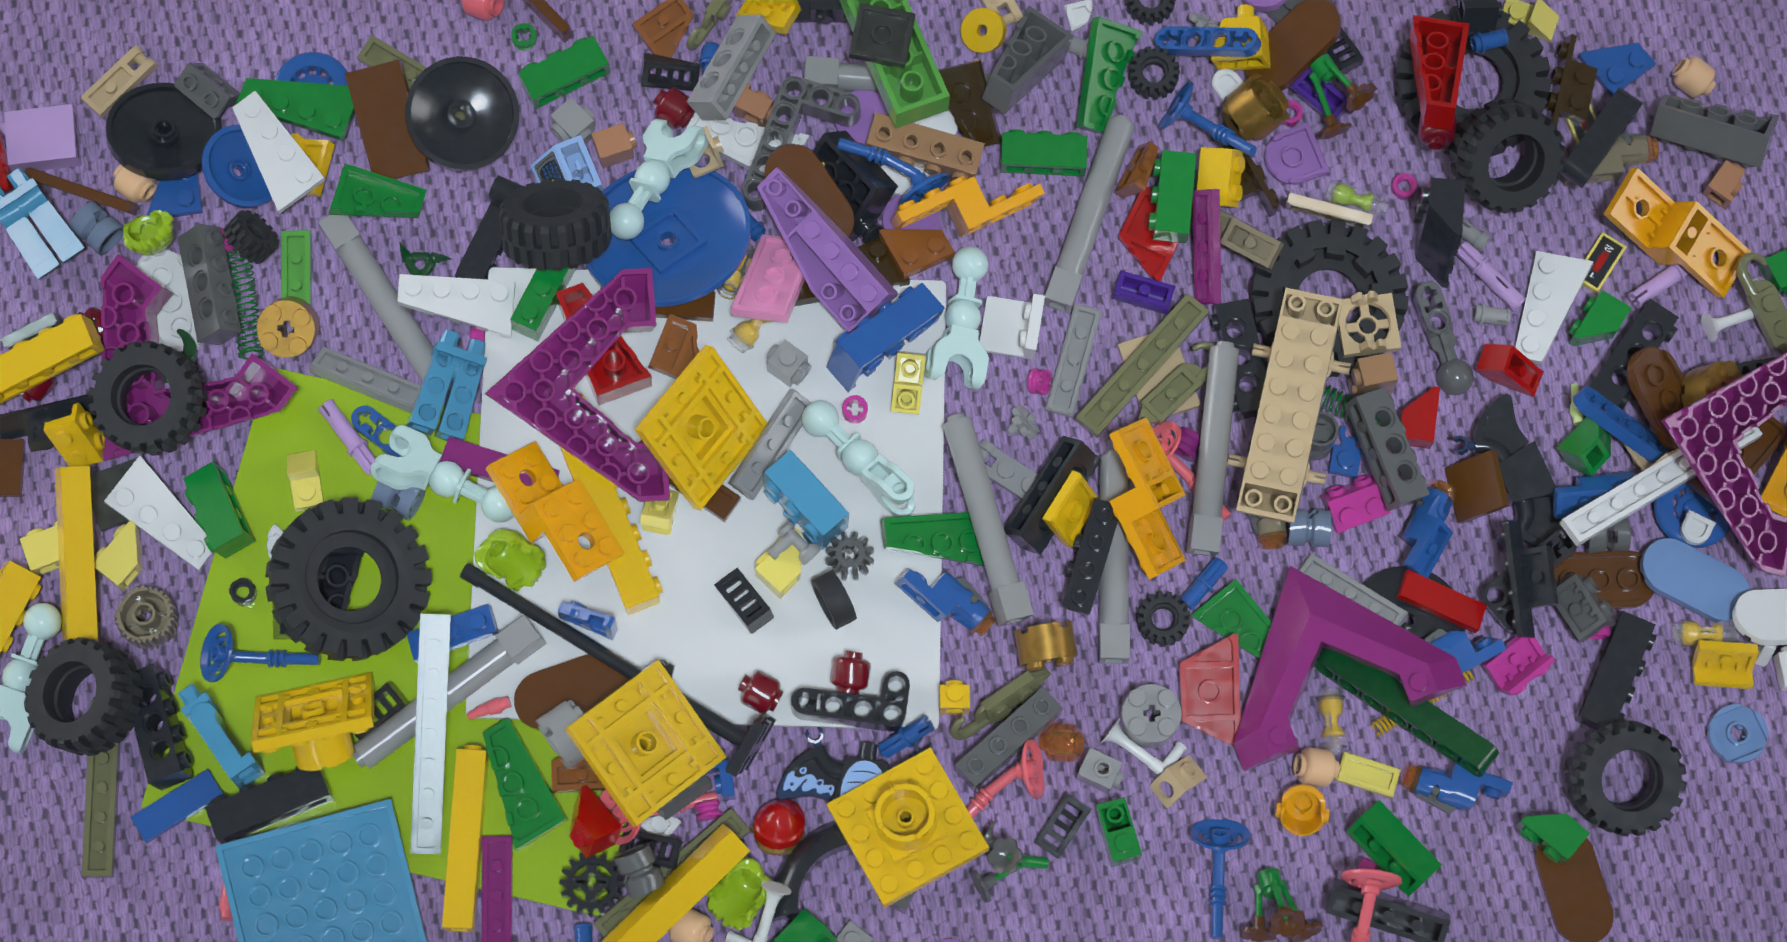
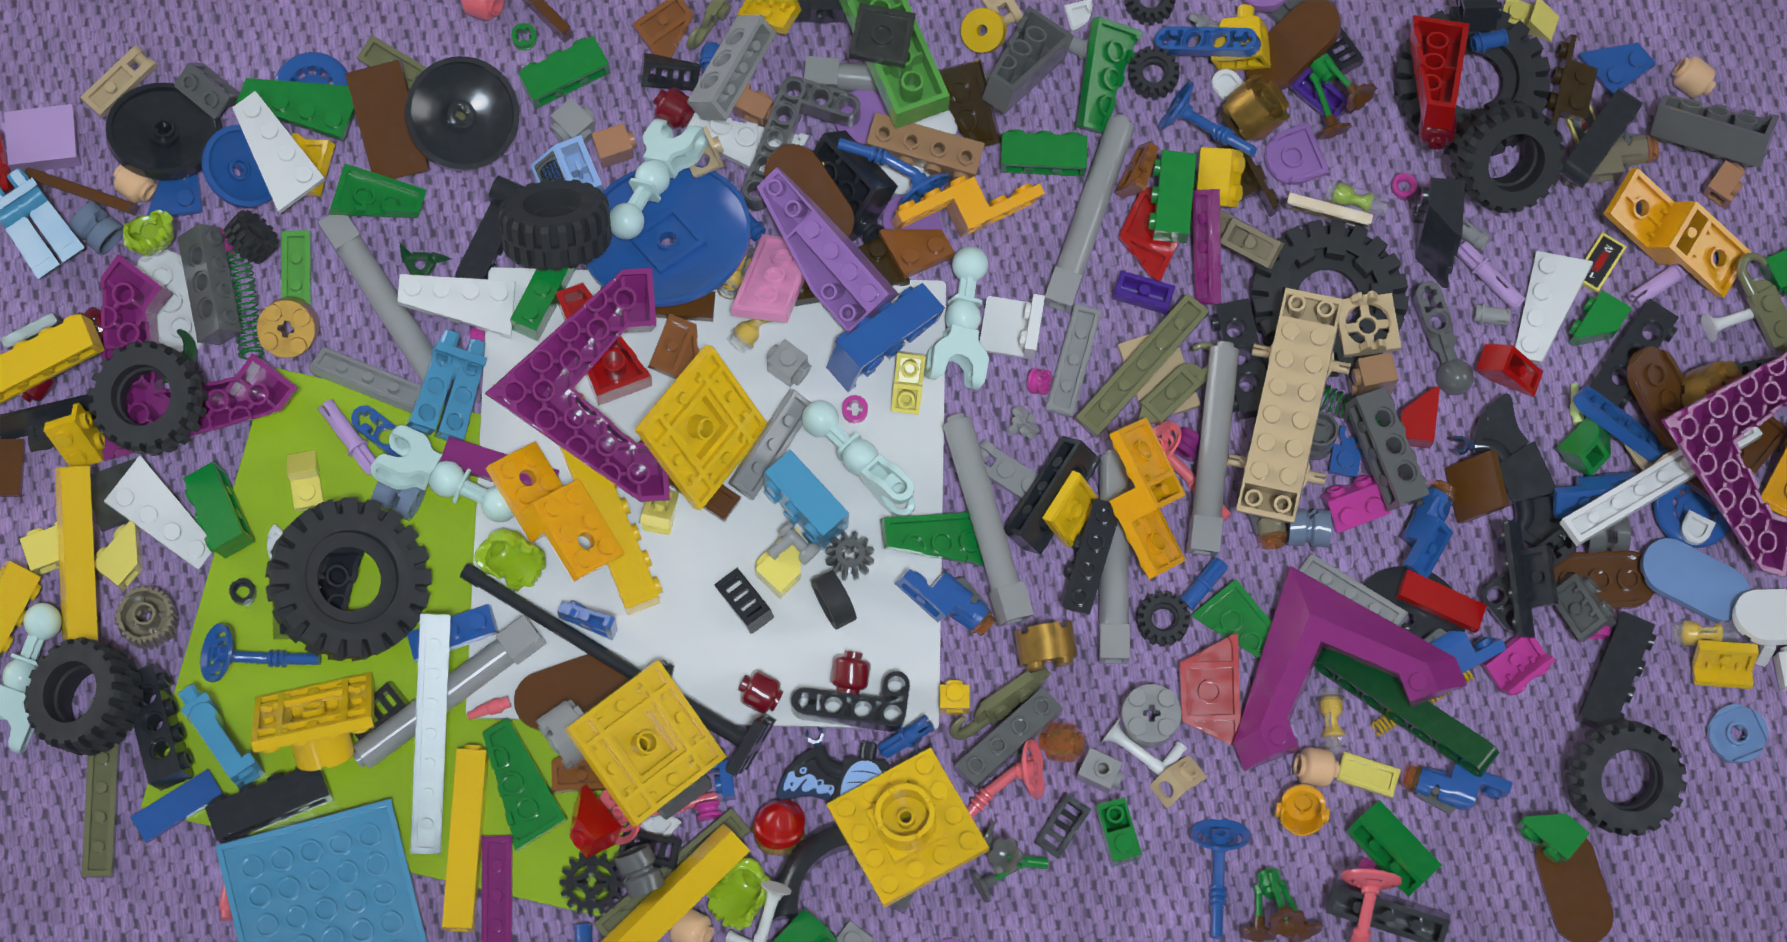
(1298, 110): dark pink axle -> none

